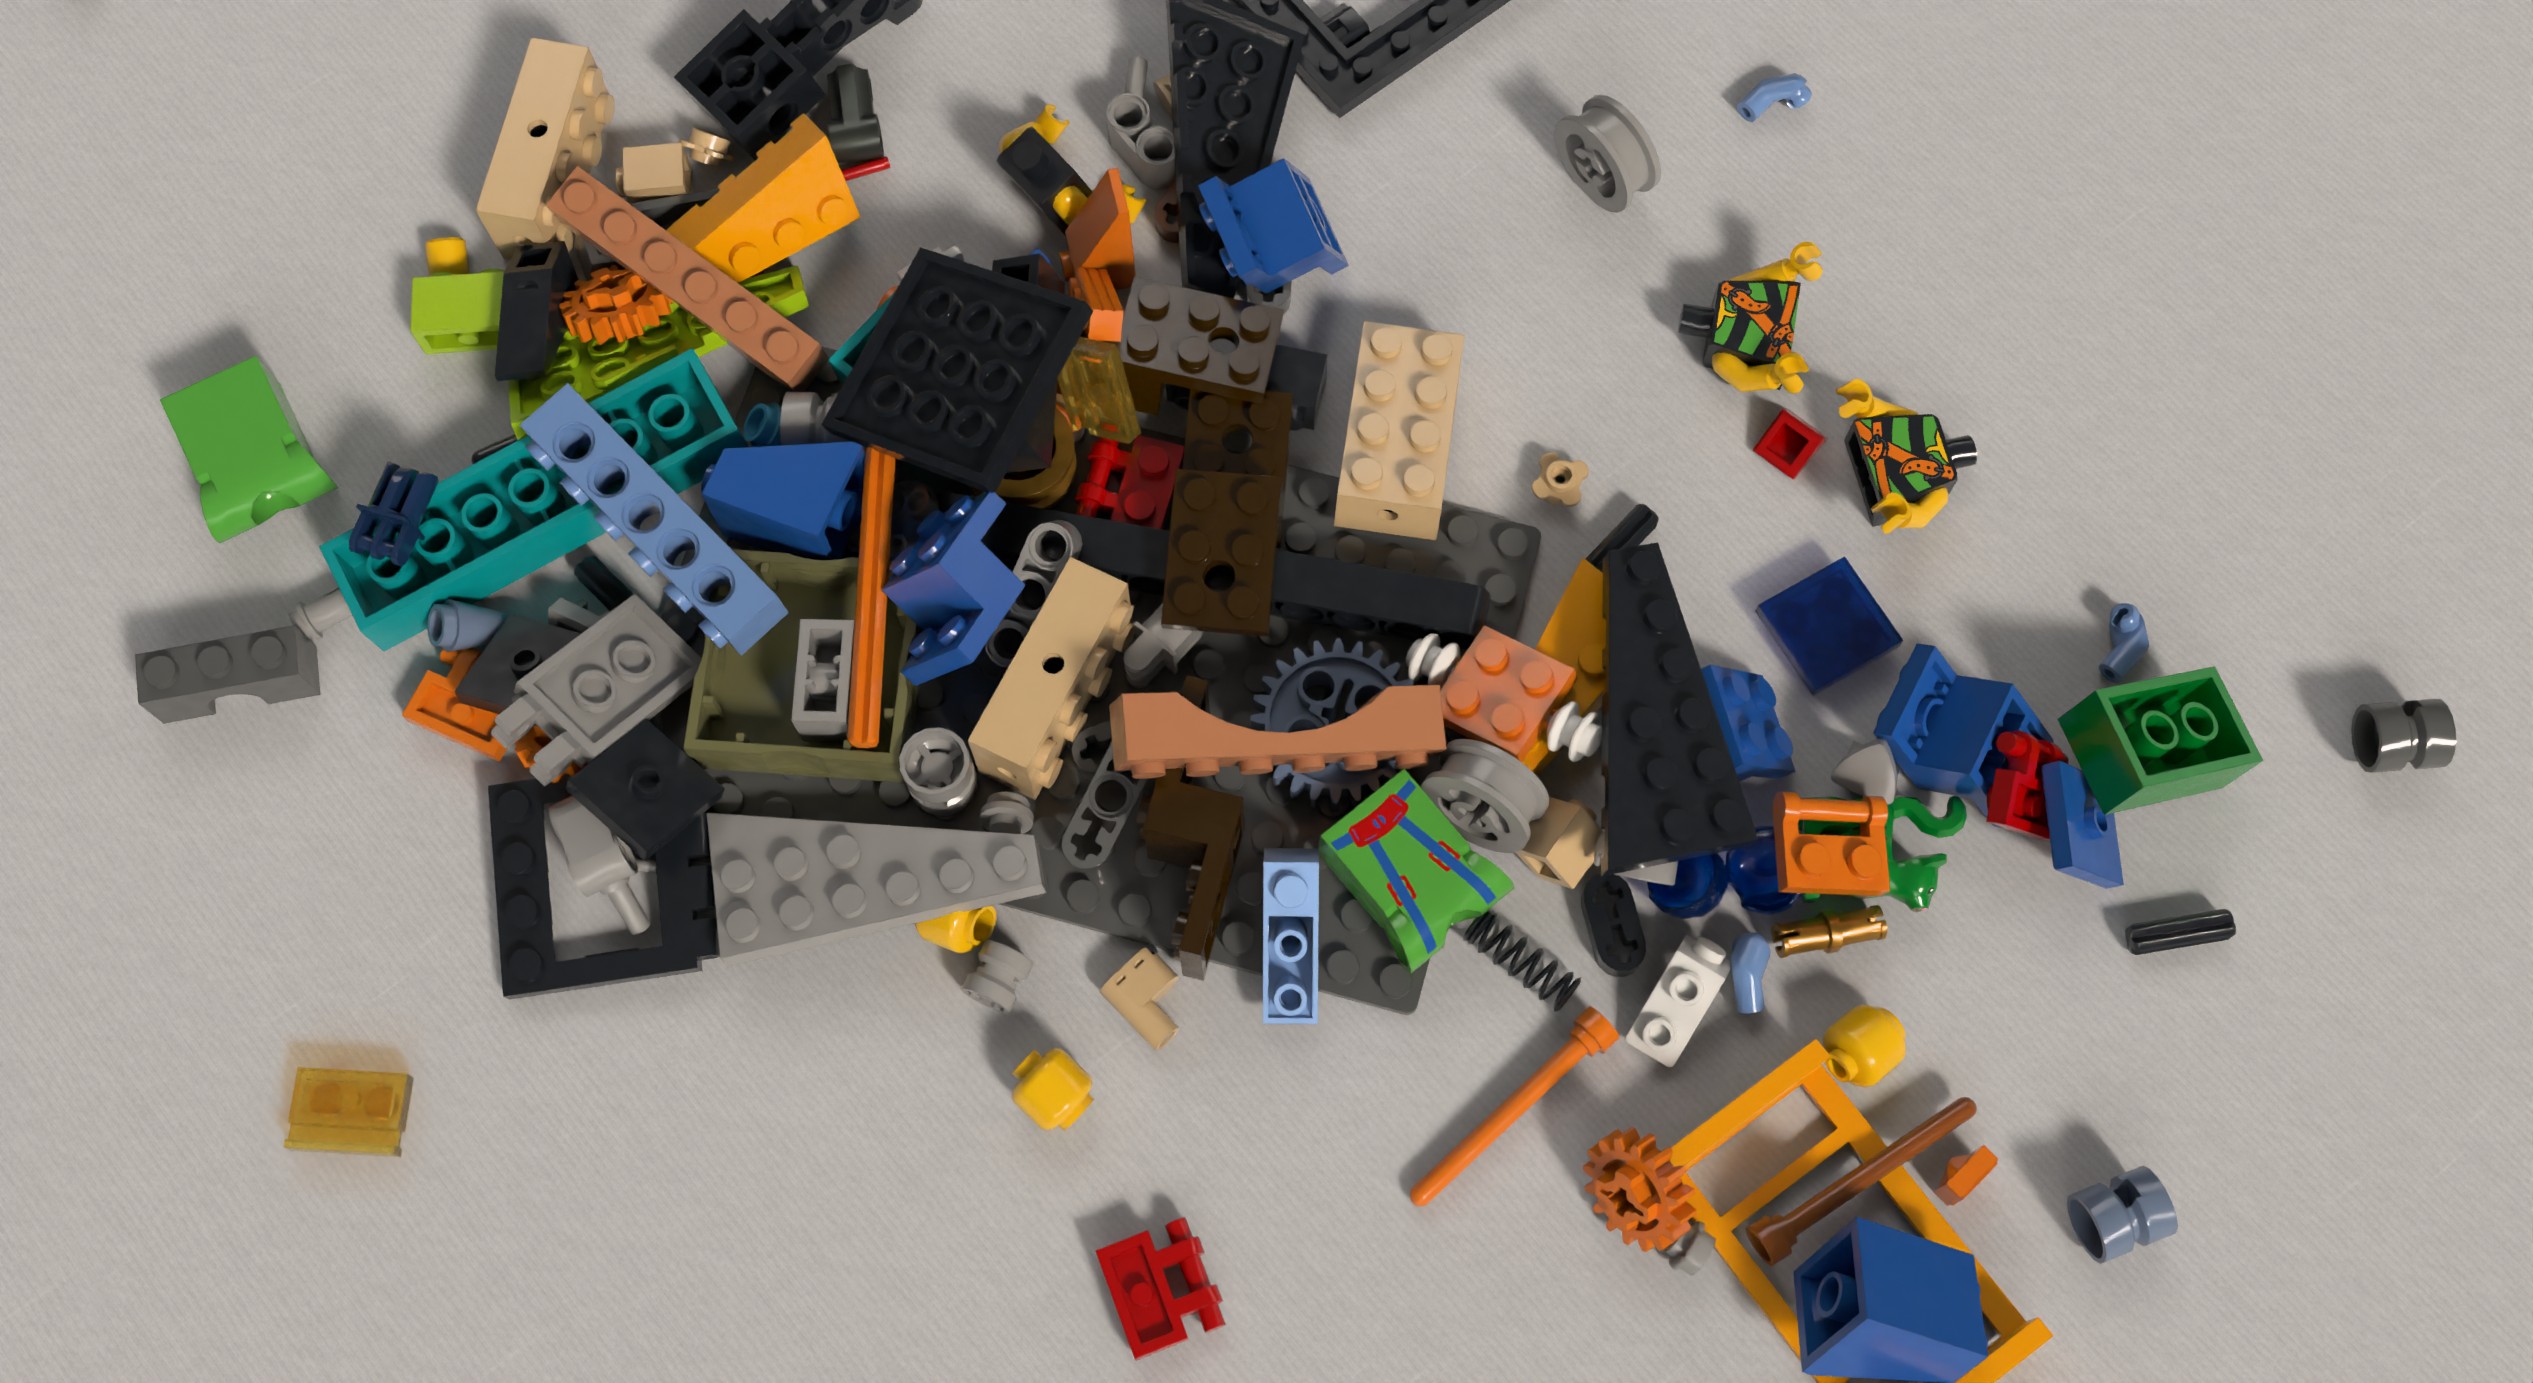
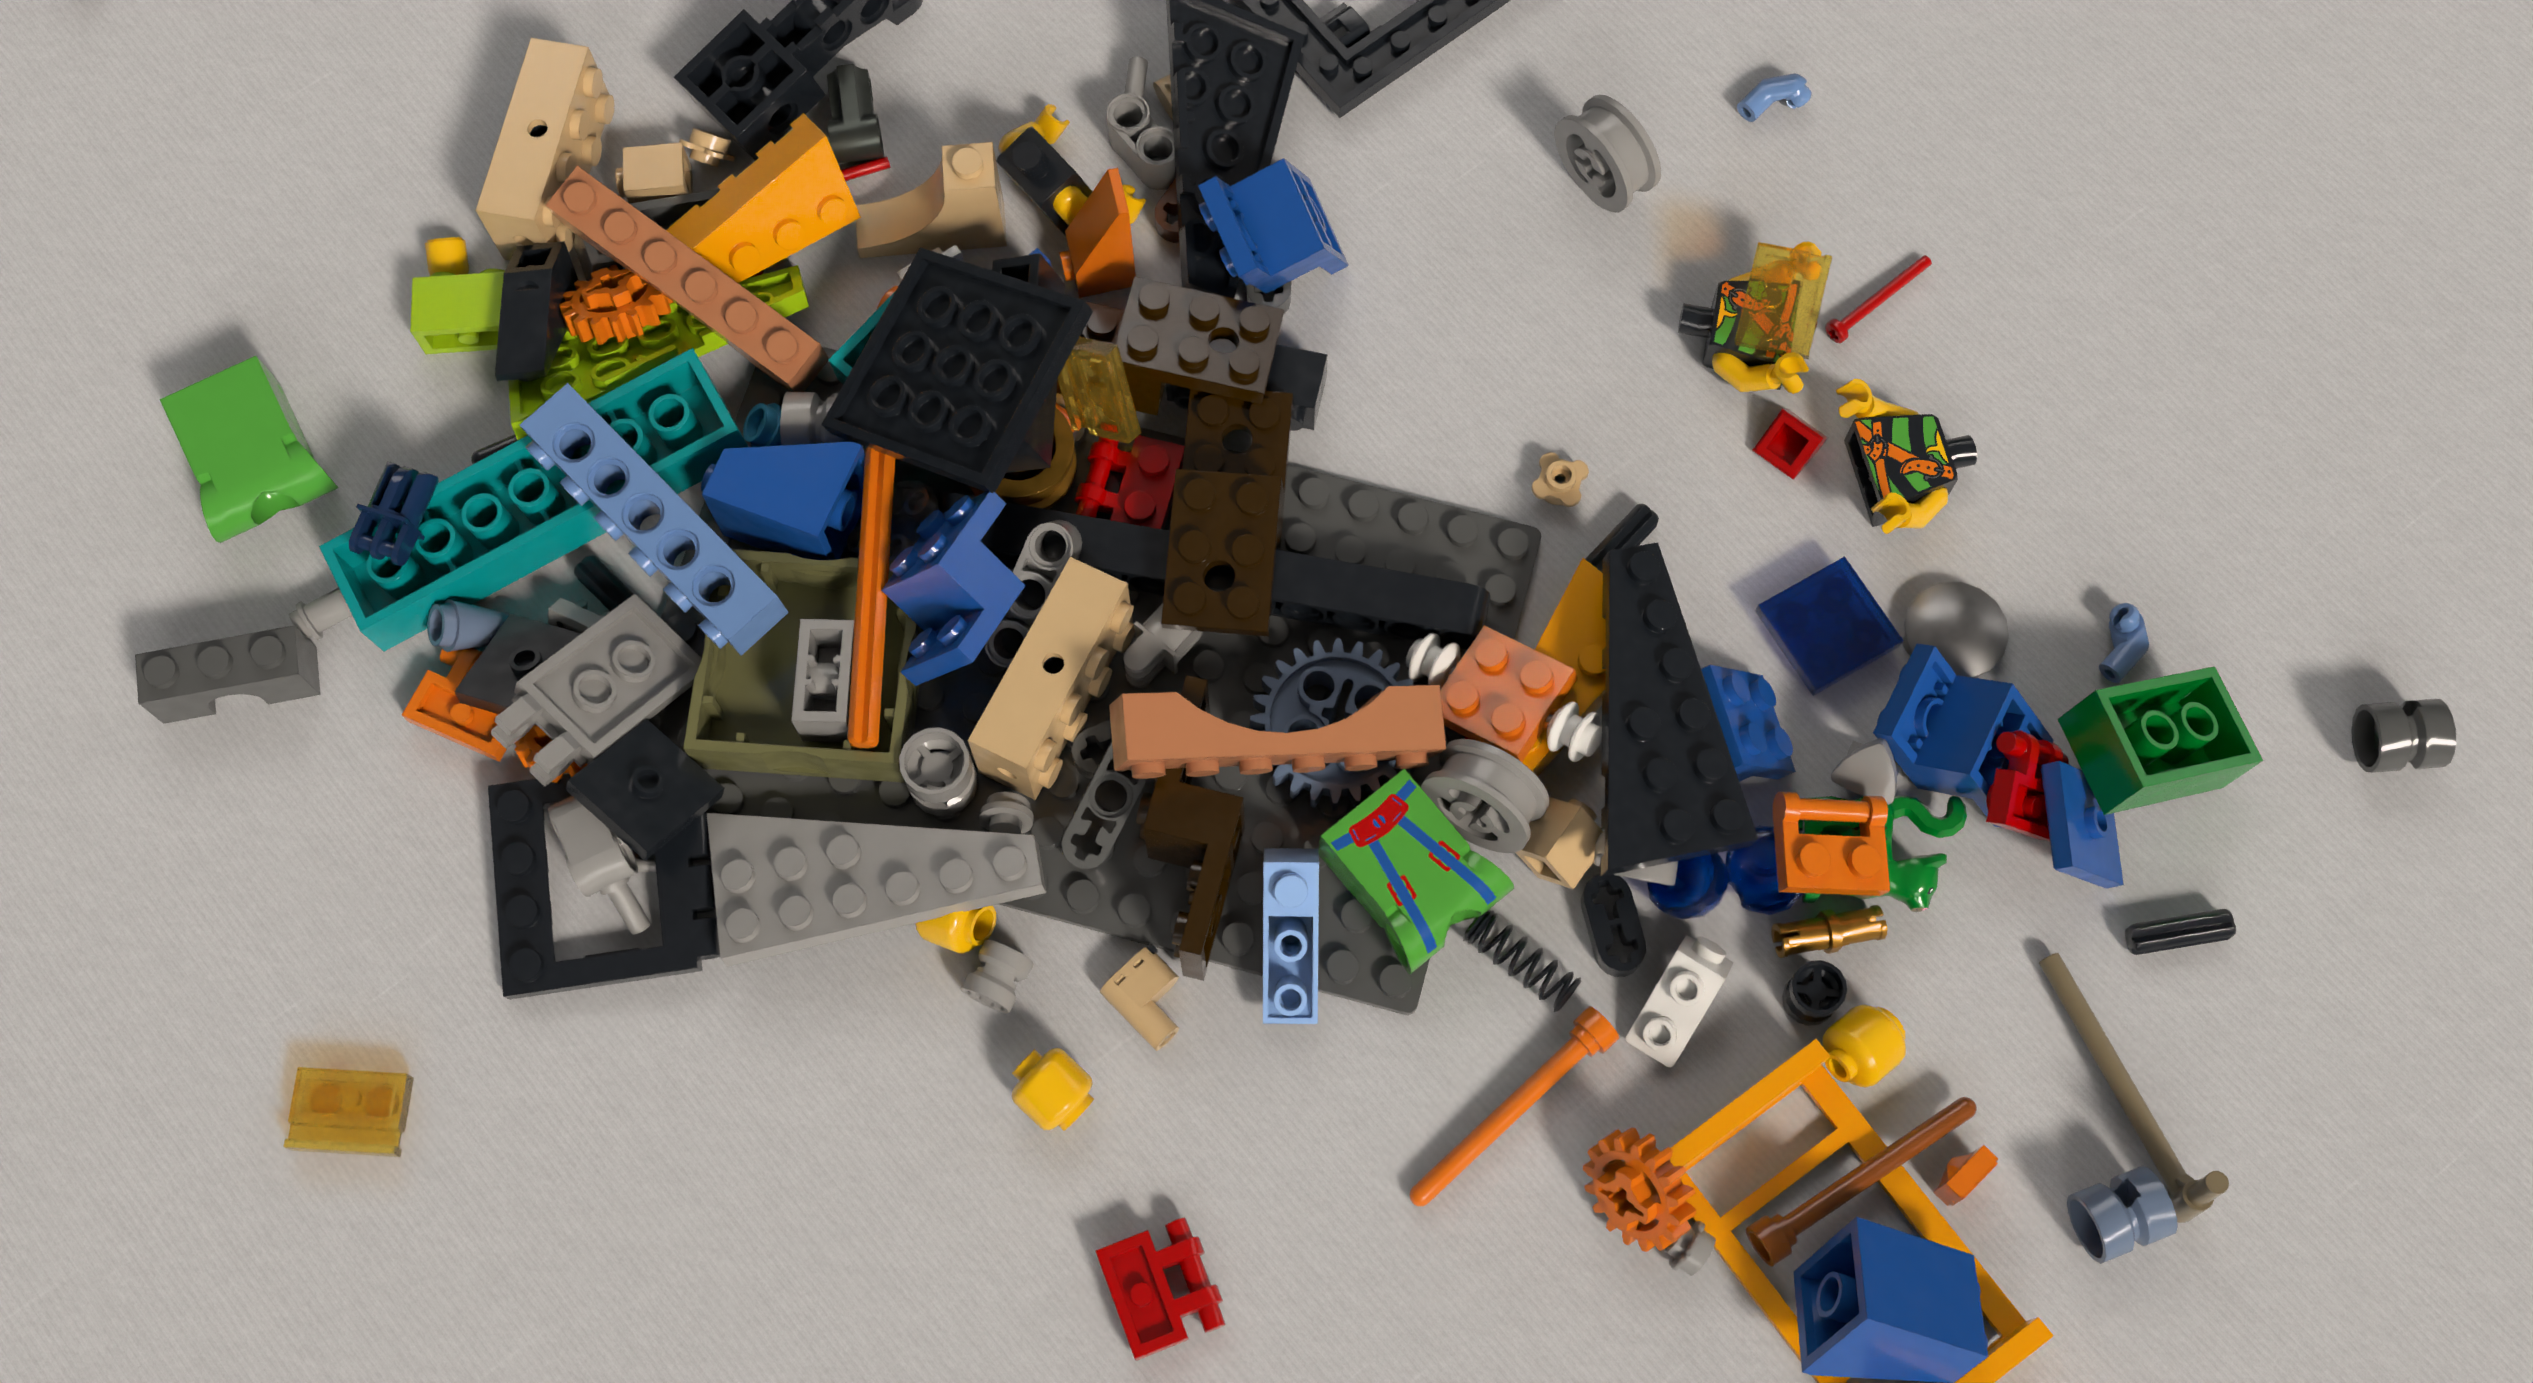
(952, 208): none -> tan arch
(1099, 293): orange piece -> none
(1399, 431): tan brick -> none
(1748, 967): medium blue arm -> none
(1783, 300): none -> clear yellow plate
(1819, 983): none -> black wheel
(1838, 330): none -> red piece
(1961, 624): none -> flat silver dish
(2188, 1195): none -> dark tan bar

